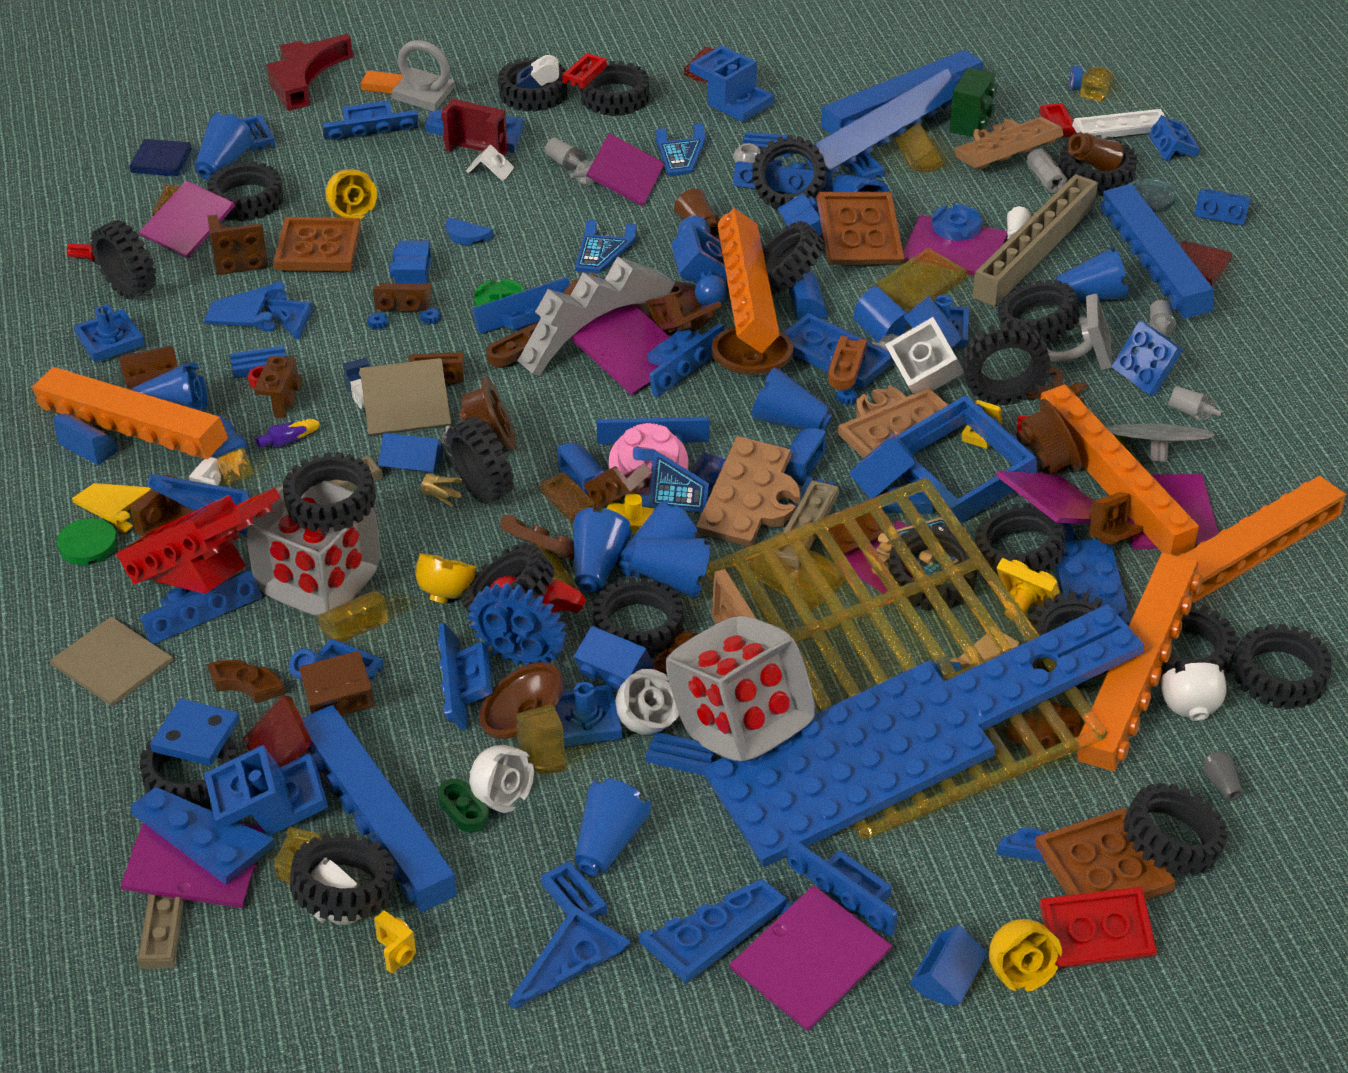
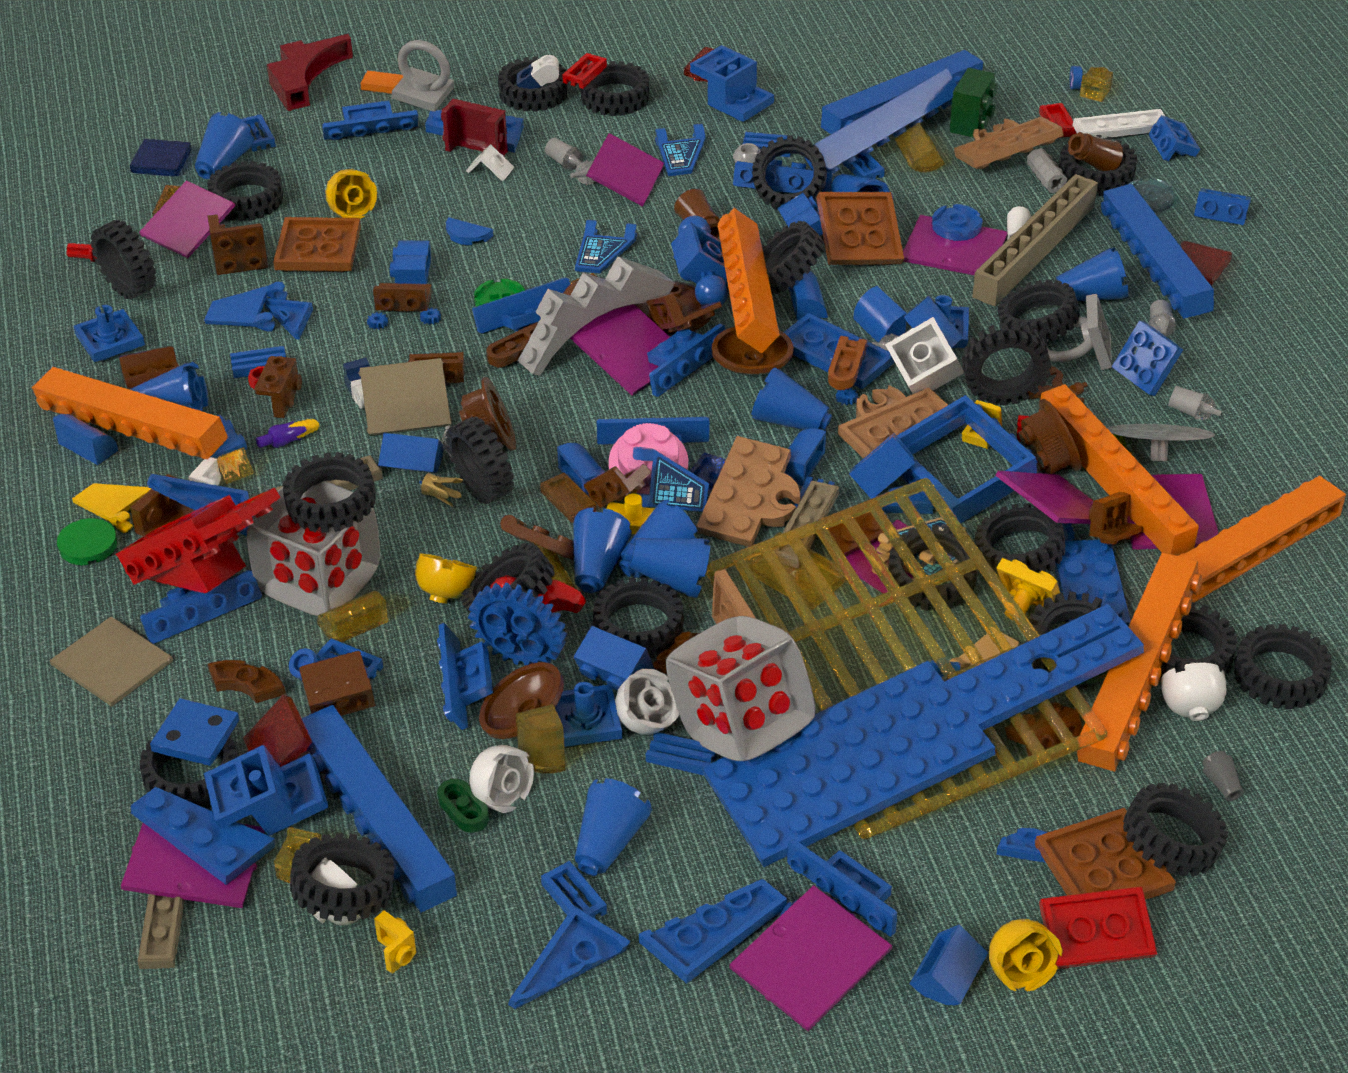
(921, 276): clear yellow tile -> none

